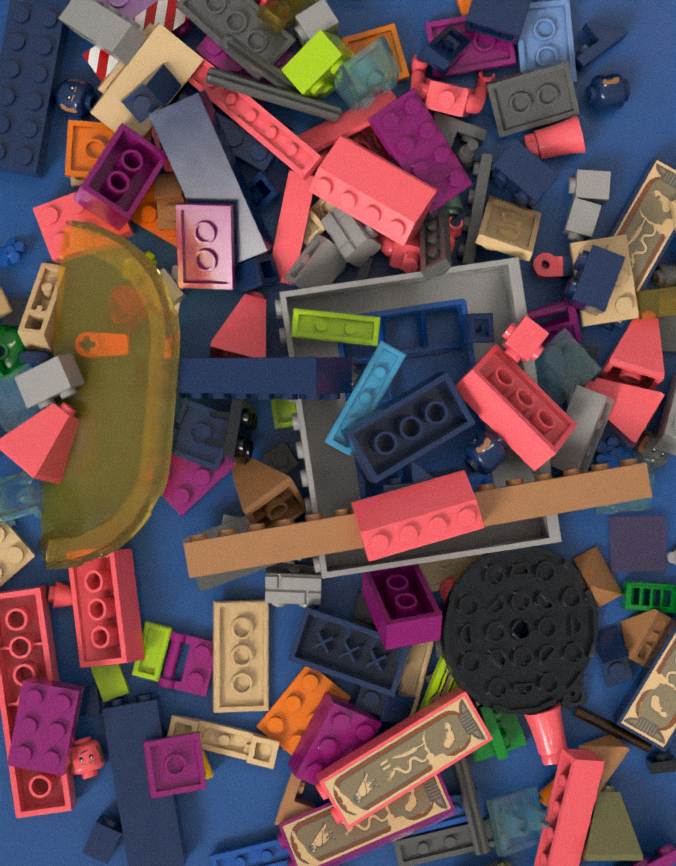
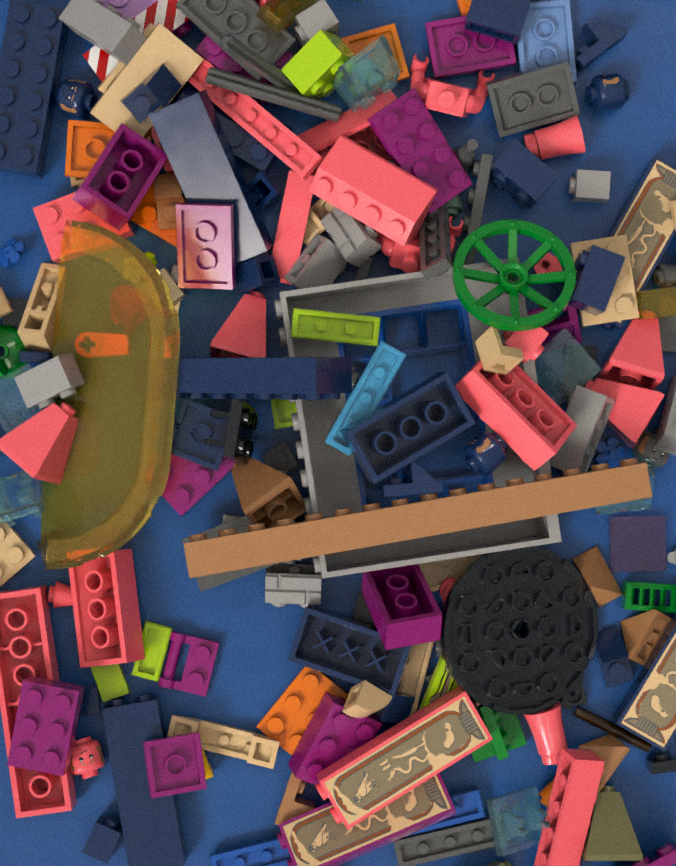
(240, 655): tan tile -> none
(365, 700): none -> tan brick
(417, 515): coral slope -> none
(445, 49): dark blue slope -> none
(453, 127): dark grey slope -> none
(471, 806): dark grey axle -> none
(478, 328): dark blue tile -> none
(494, 355): none -> tan panel
(508, 228): tan plate -> none
(515, 272): none -> green wheel
(581, 220): light grey brick -> none

